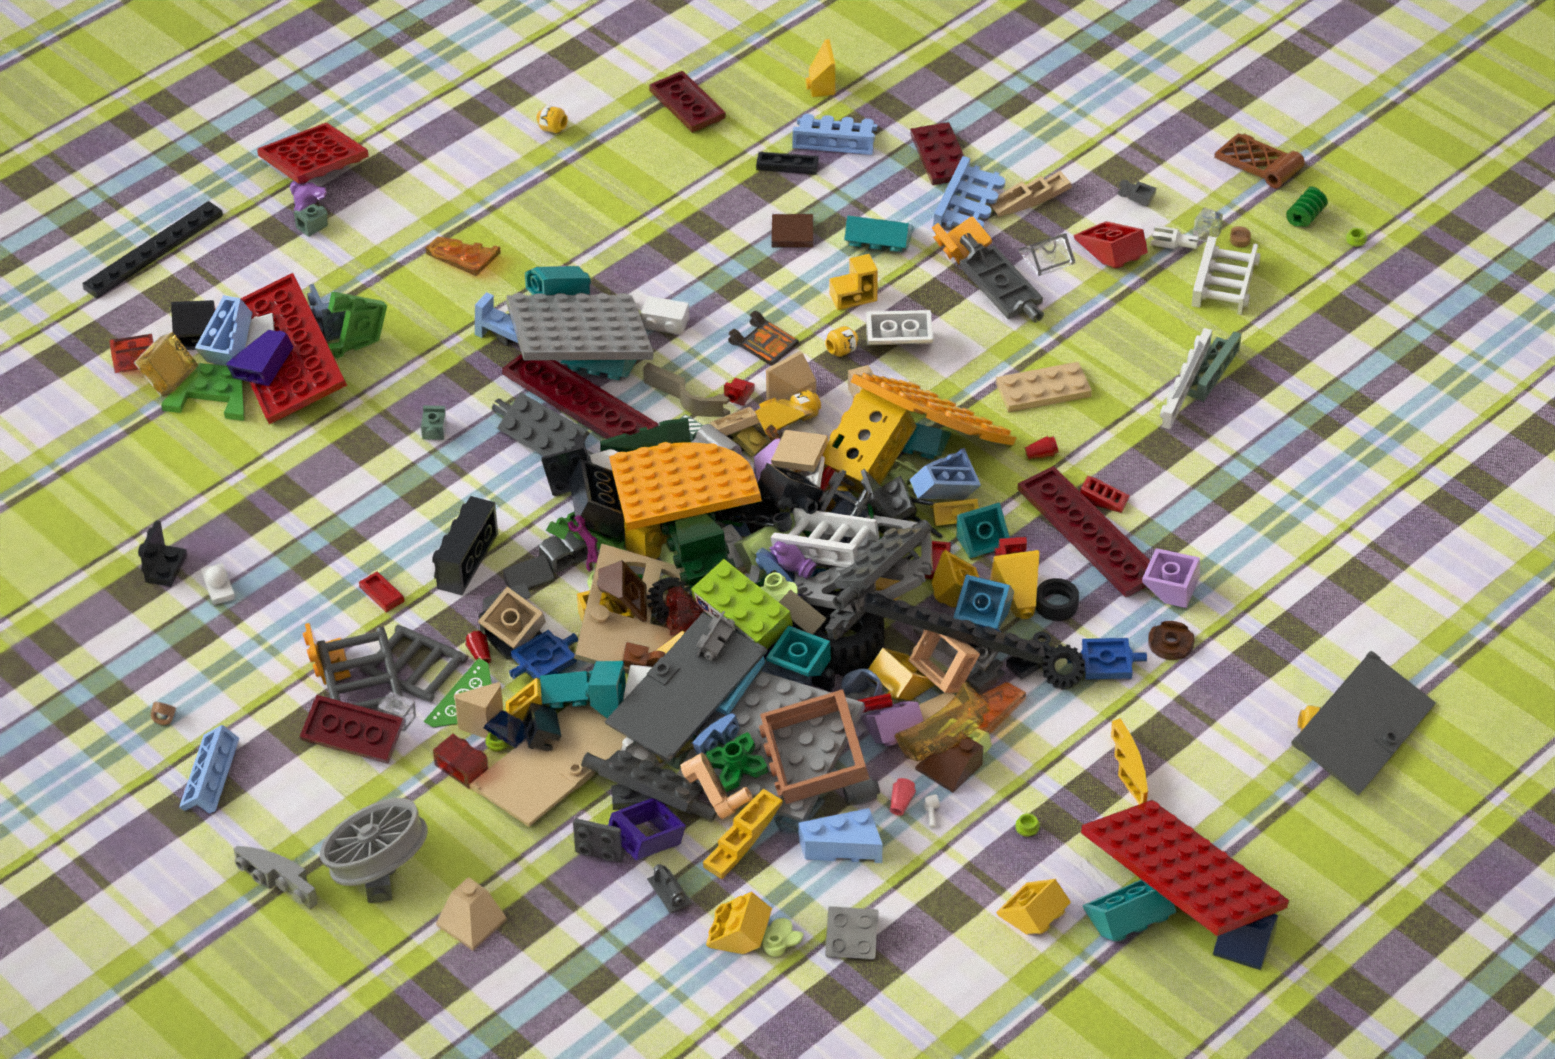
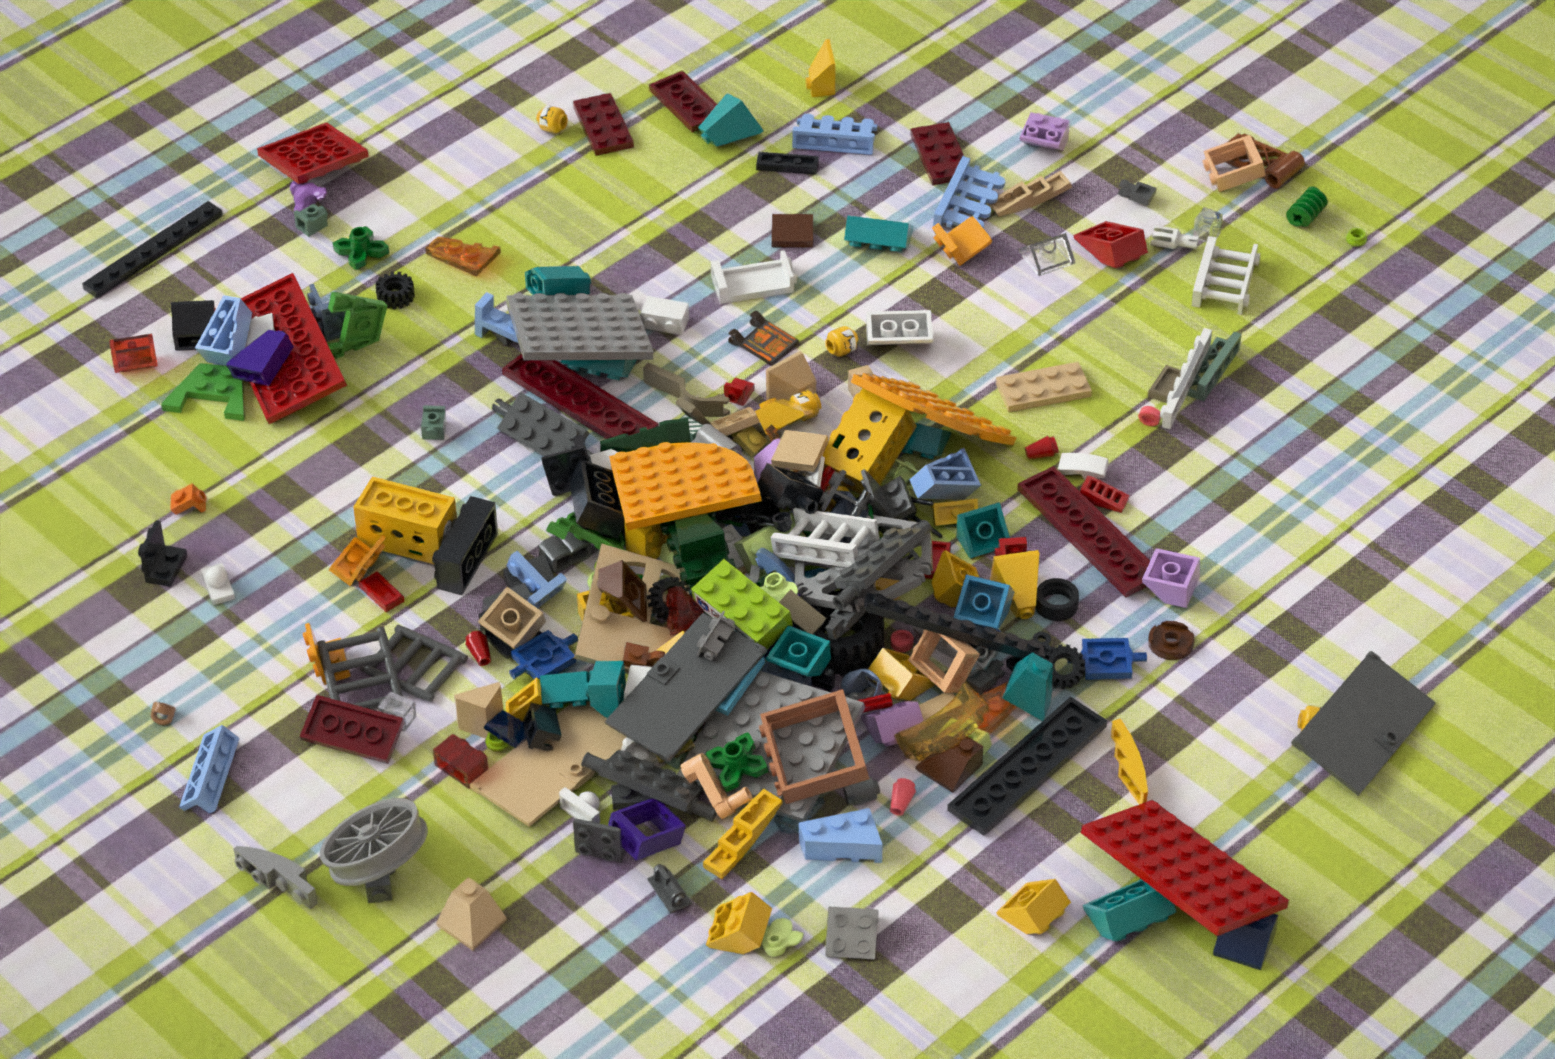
(166, 364): clear yellow piece -> none
(187, 498): none -> orange bracket
(356, 560): none -> light orange bracket
(360, 246): none -> green plant
(395, 282): none -> black tyre
(406, 515): none -> yellow piece
(445, 712): bright green sticker -> none
(536, 584): none -> light blue bracket
(581, 806): none -> white tile
(590, 540): magenta piece -> none
(603, 124): none -> dark red plate
(691, 411): none -> dark tan tile
(720, 731): medium blue slope -> none
(729, 122): none -> teal slope
(753, 280): none -> white panel
(792, 559): medium lavender animal -> none
(856, 287): yellow brick -> none
(902, 641): none -> coral tile
(931, 803): white hand -> none
(1000, 280): dark grey plate -> none
(1027, 766): none -> black plate
(1027, 825): lime plate -> none
(1031, 686): none -> teal slope
(1046, 131): none -> lavender slope
(1083, 464): none -> white slope
(1149, 416): none -> coral tile
(1164, 383): none -> dark tan tile
(1231, 151): none -> light nougat window
(1240, 236): medium nougat tile -> none

